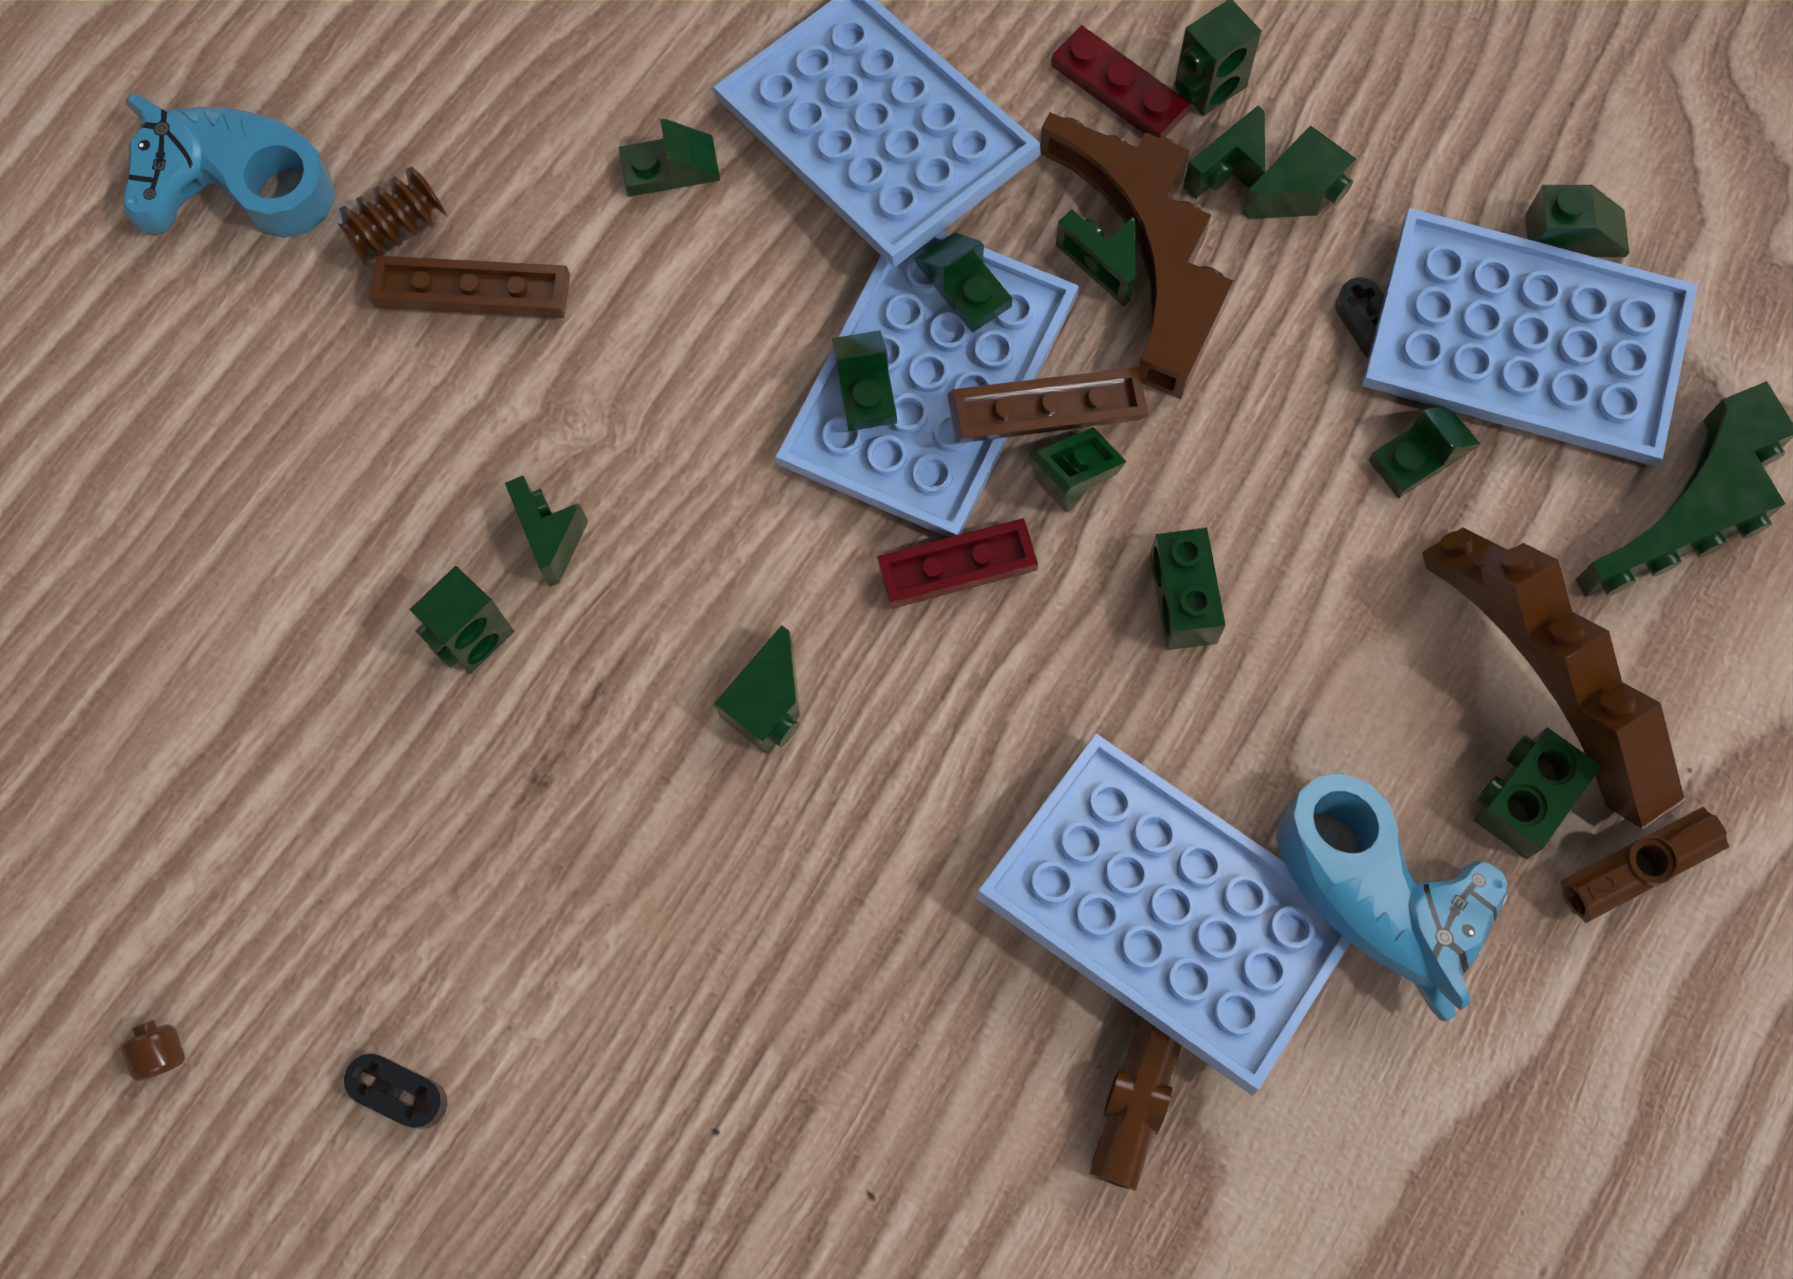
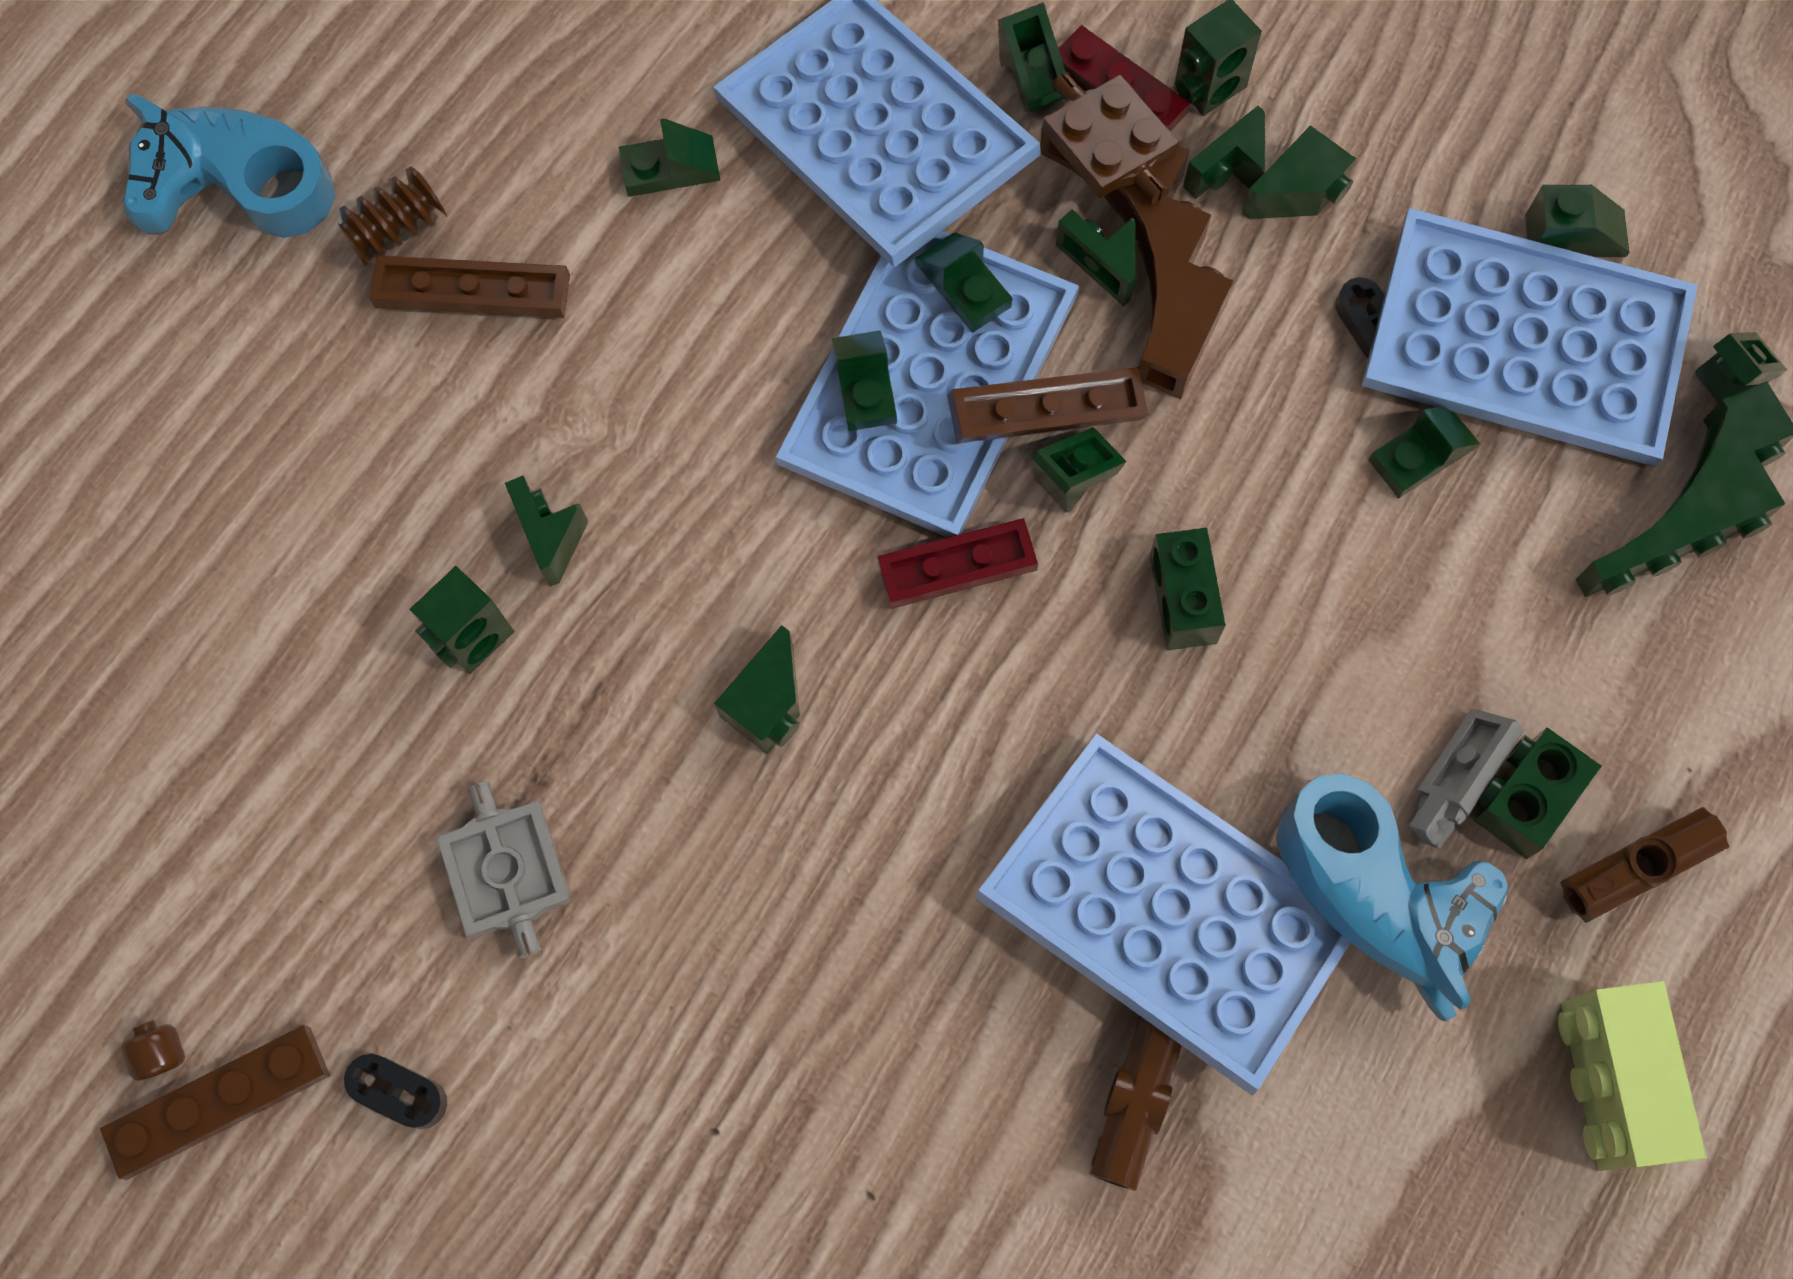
(214, 1102): none -> reddish brown plate
(504, 870): none -> light grey plate
(1033, 55): none -> dark green slope
(1110, 136): none -> reddish brown plate
(1462, 774): none -> light grey hinge
(1577, 664): reddish brown arch -> none
(1630, 1077): none -> yellowish green brick
(1738, 365): none -> dark green slope

